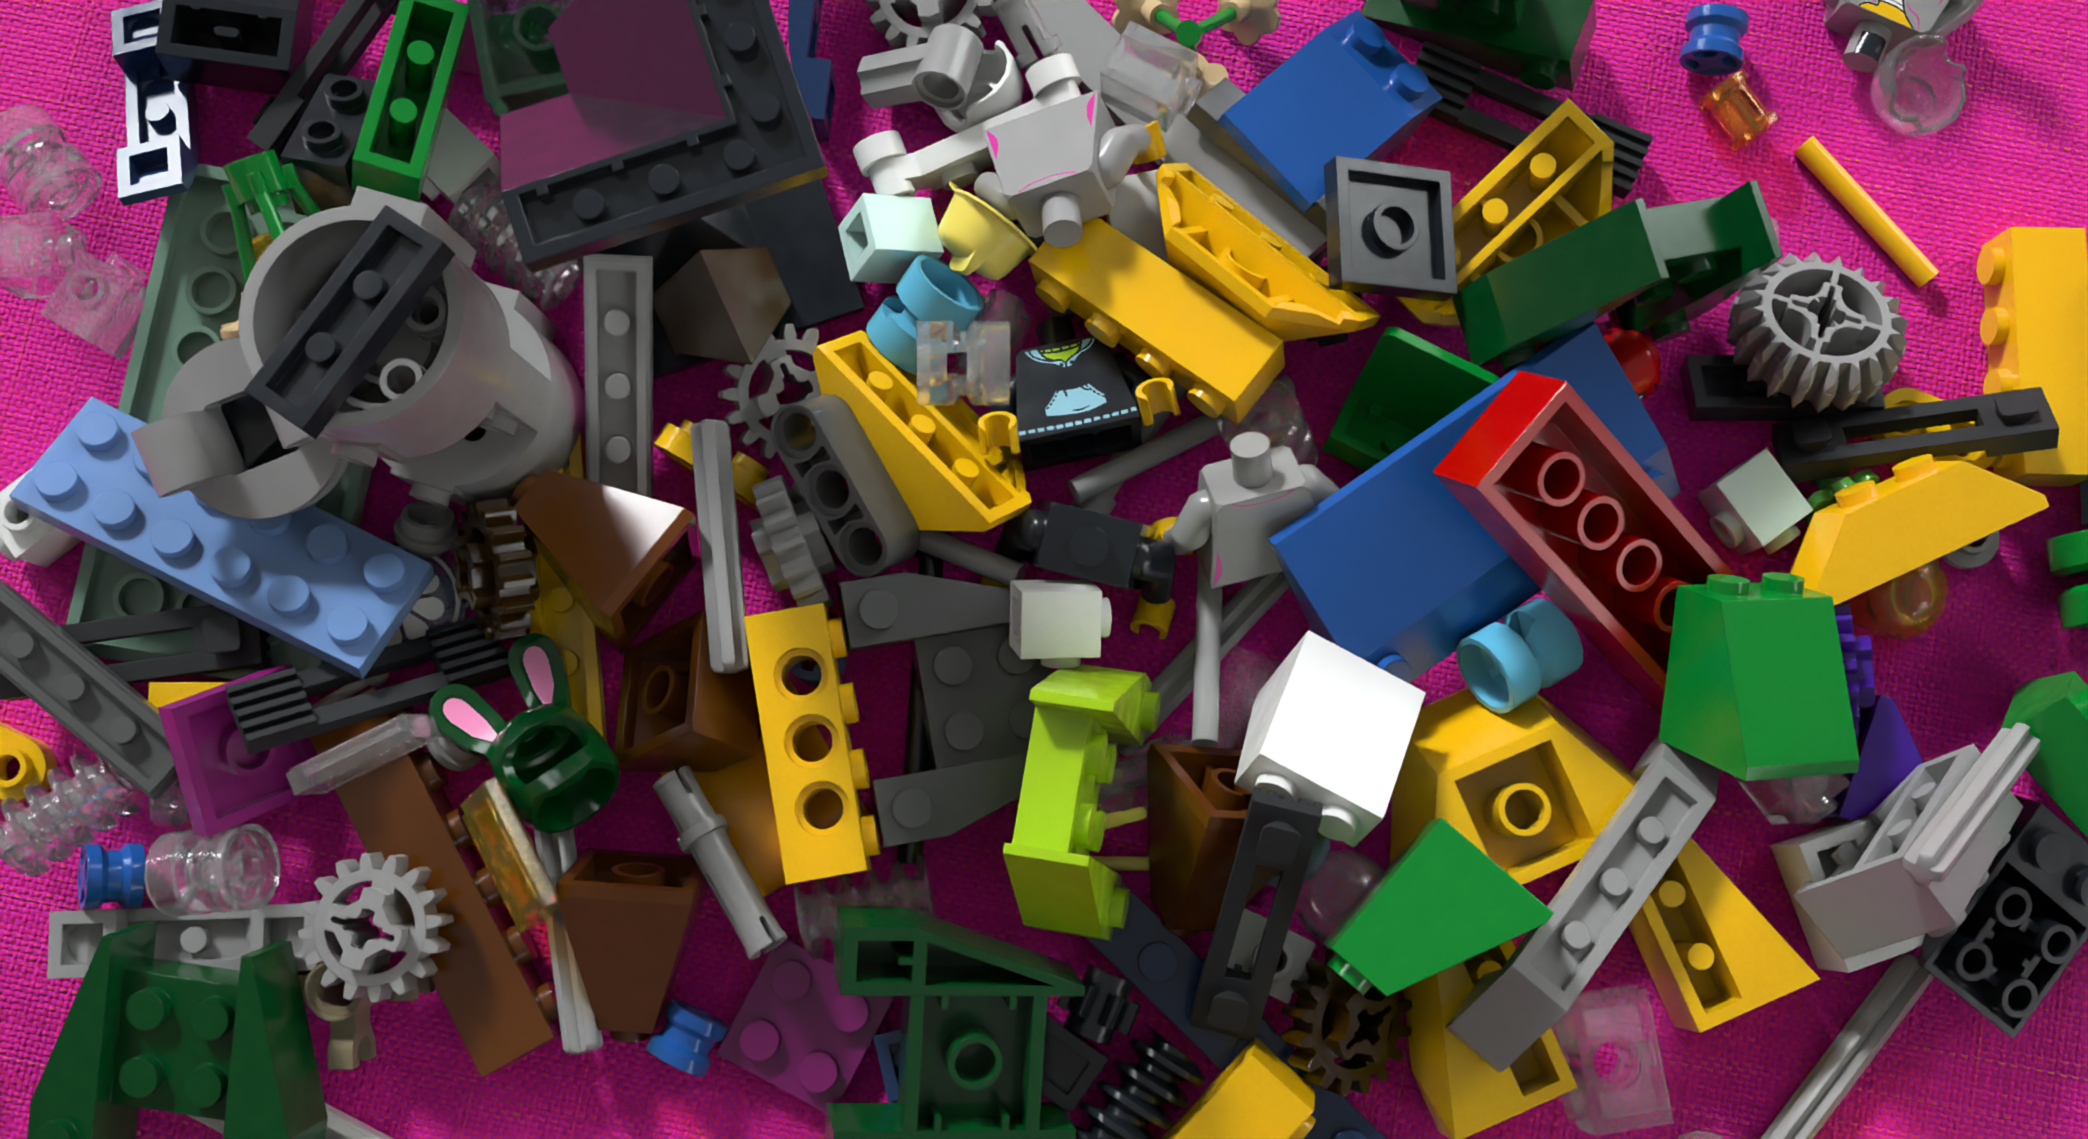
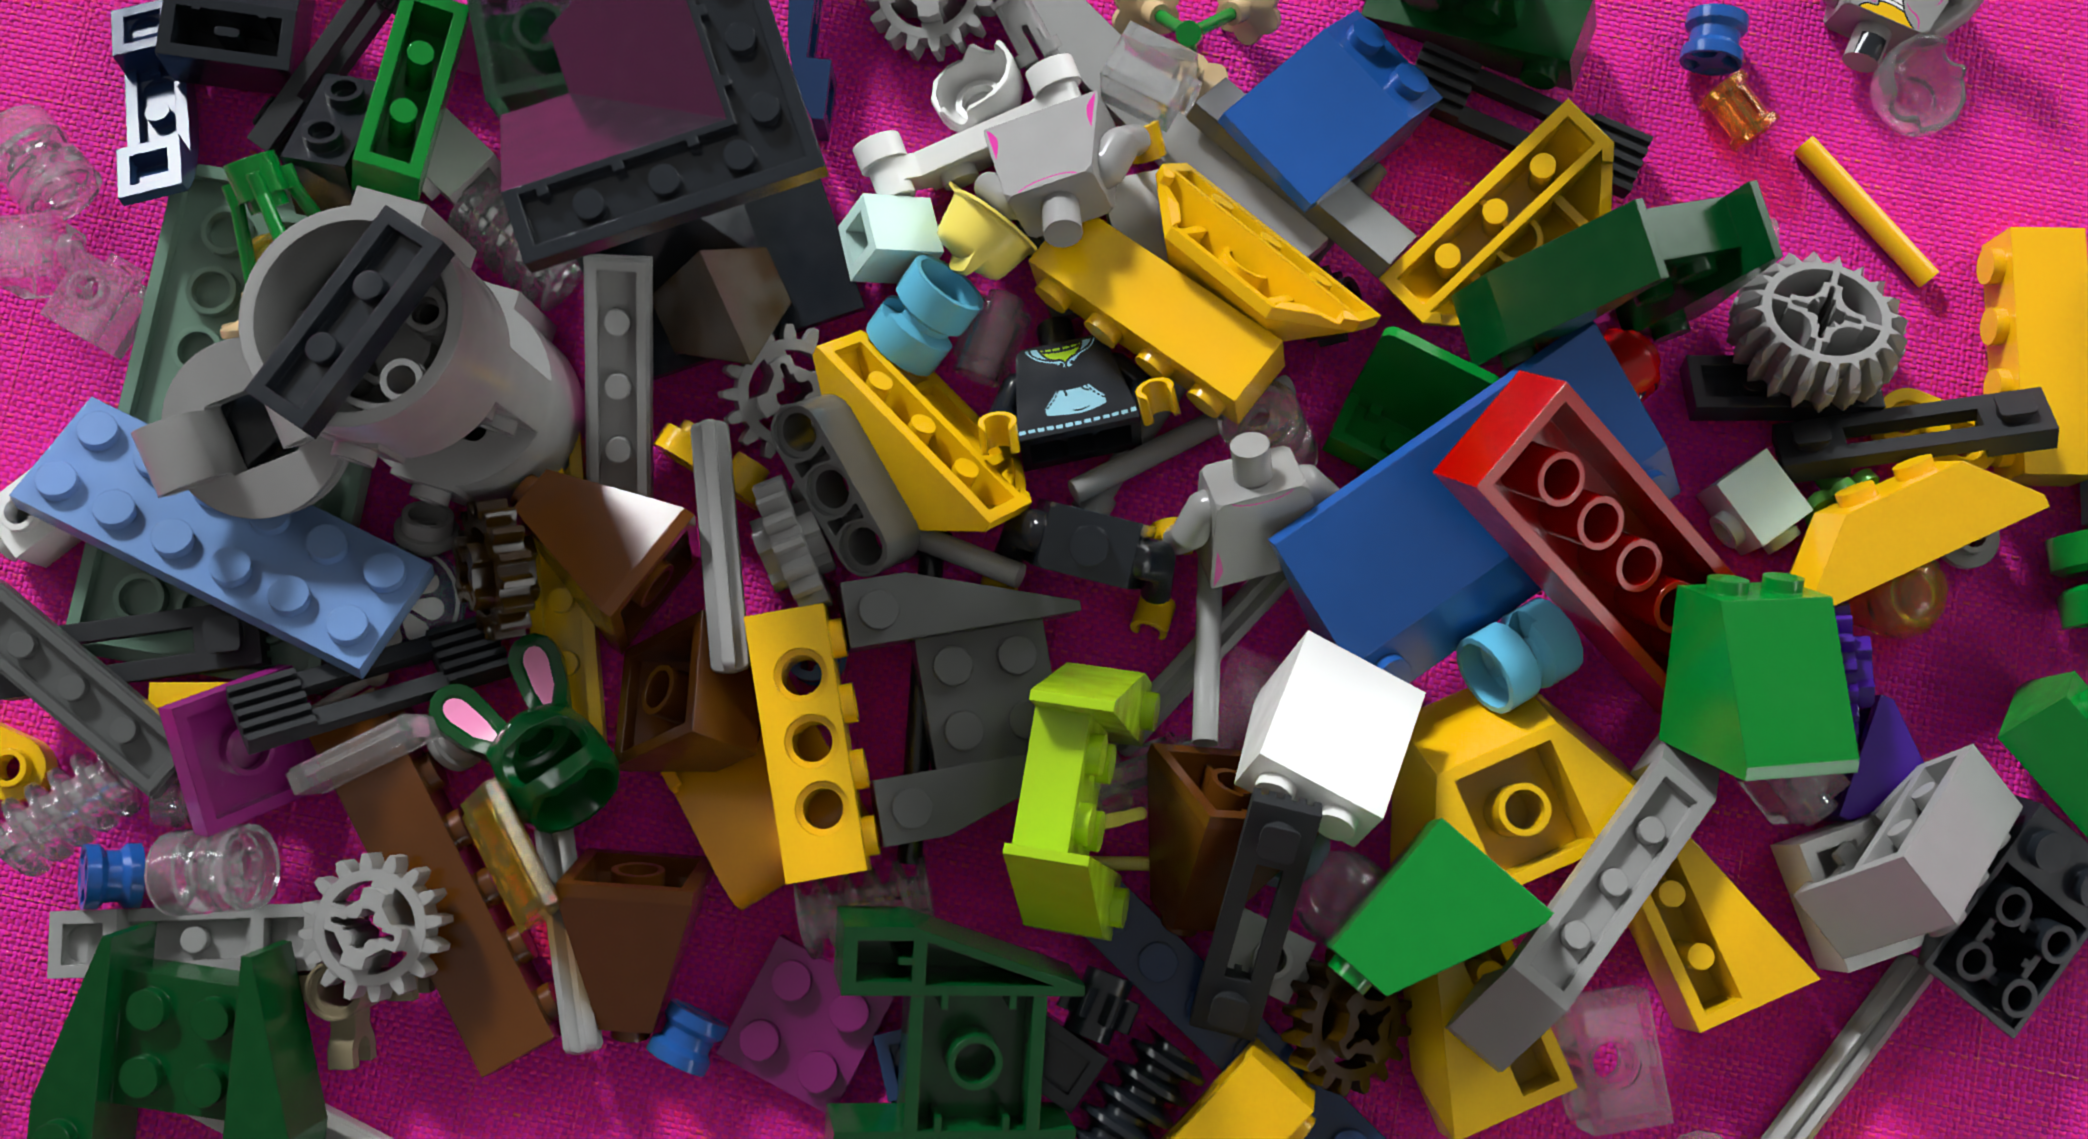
(706, 839): light grey pin -> none
(927, 72): light grey piece -> none
(986, 363): clear wheel -> none
(1058, 620): white brick -> none
(1390, 229): plate -> none
(1970, 805): light grey axle -> none

